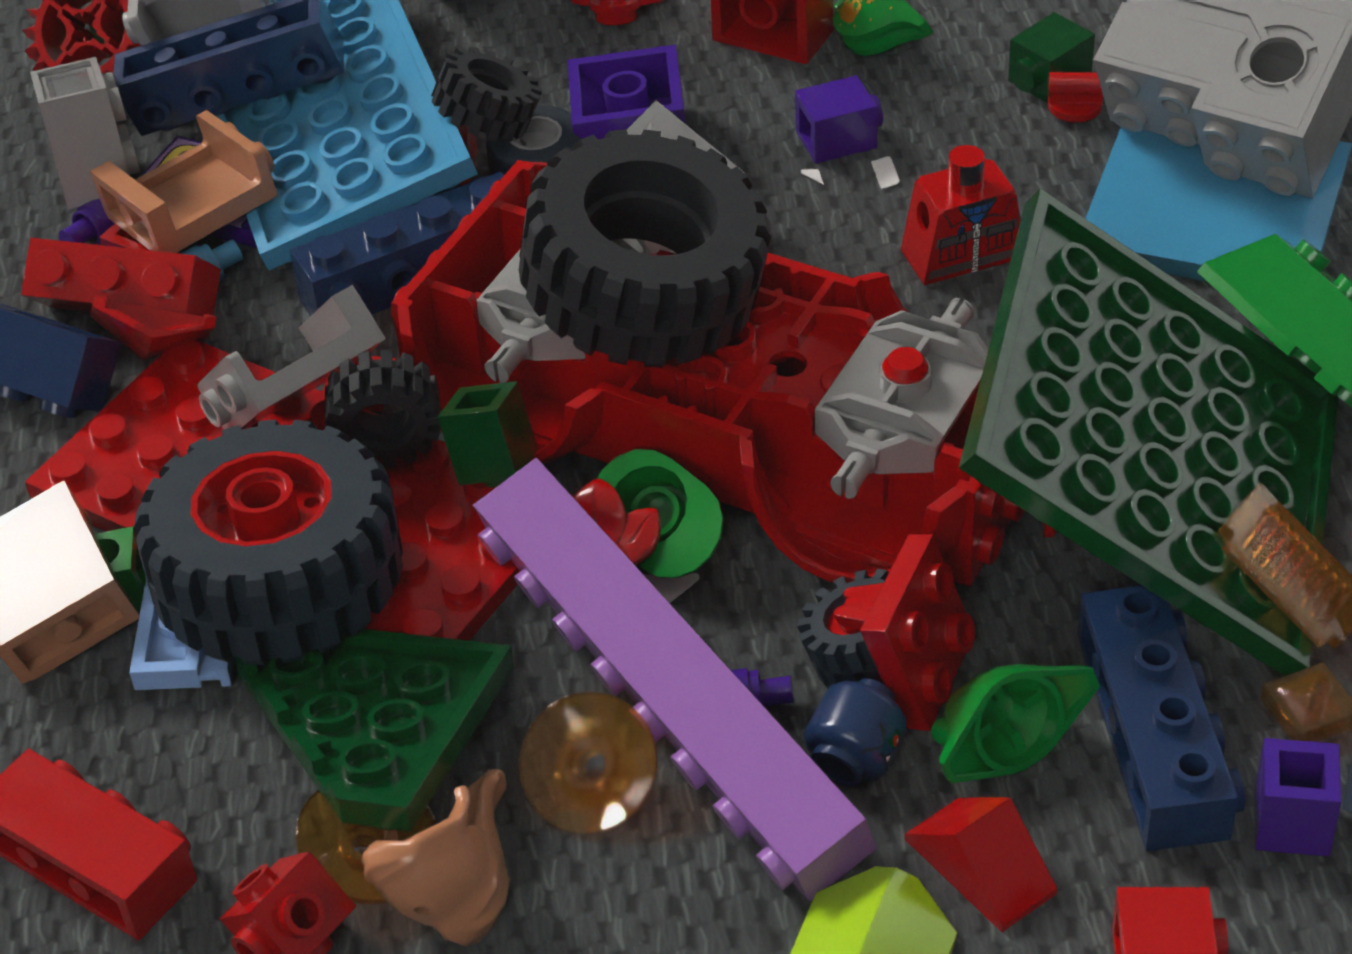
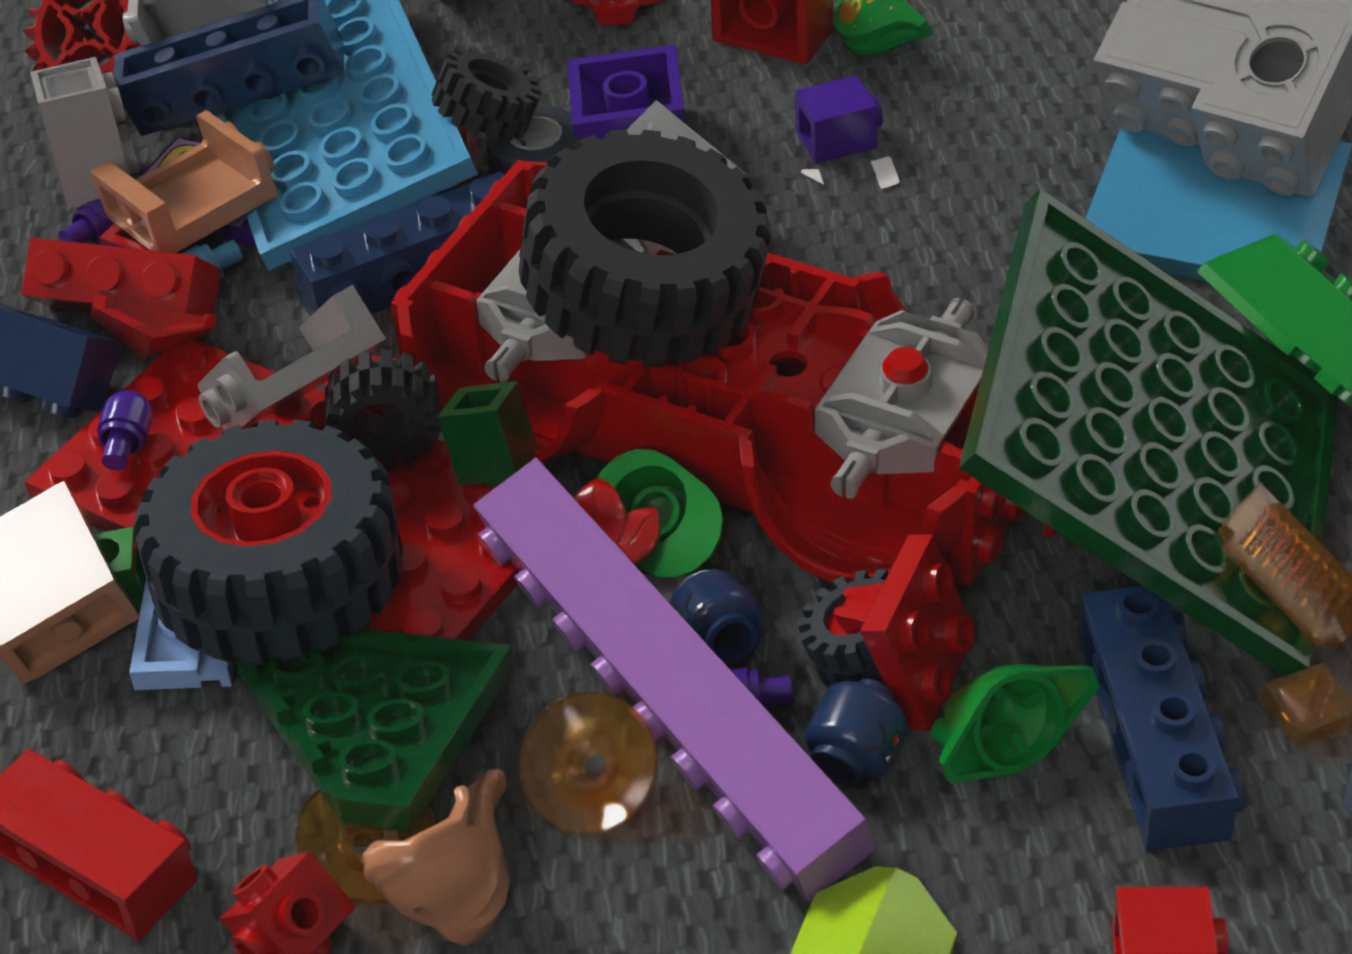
(123, 427): none -> dark purple cylinder
(721, 613): none -> dark blue head
(961, 218): red torso -> none
(986, 856): red slope -> none
(1047, 47): dark green brick -> none
(1074, 96): red plate -> none
(1297, 797): dark purple brick -> none

